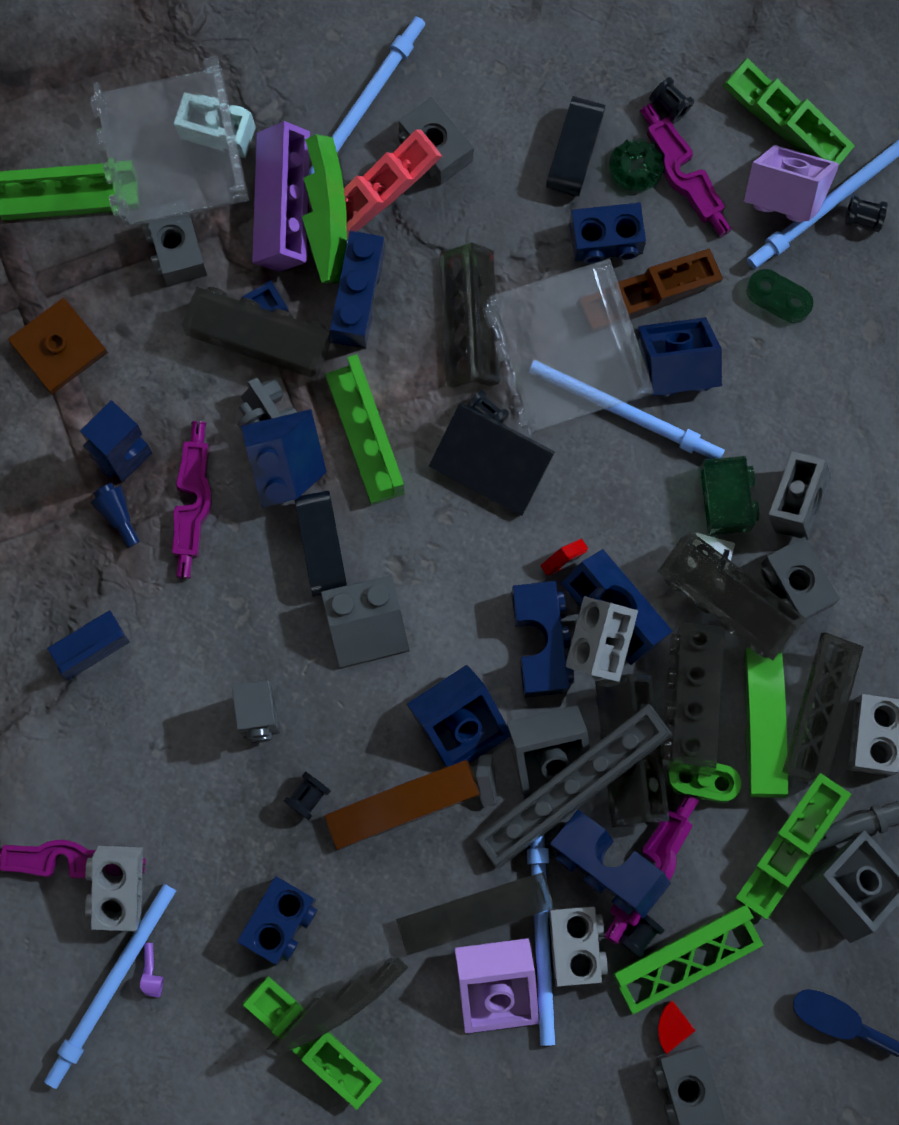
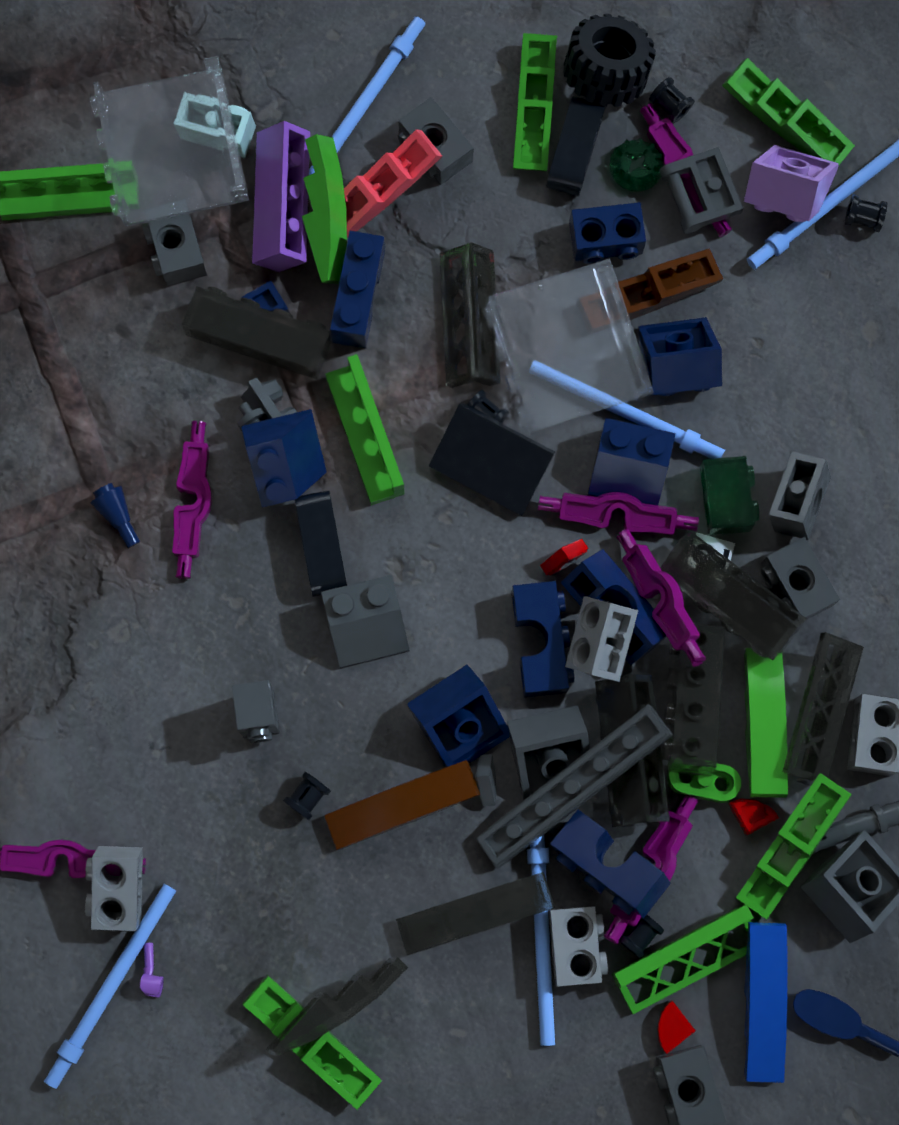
(57, 345): reddish brown plate -> none
(88, 645): dark blue panel -> none
(115, 442): dark blue arch -> none
(269, 916): dark blue brick -> none
(497, 985): lavender slope -> none
(535, 102): none -> bright green slope
(608, 60): none -> black tyre
(631, 461): none -> dark blue slope
(637, 518): none -> magenta piece
(670, 610): none -> magenta piece
(711, 184): none -> dark grey plate
(752, 814): none -> red tile
(766, 1002): none -> blue slope
(778, 298): clear green plate -> none

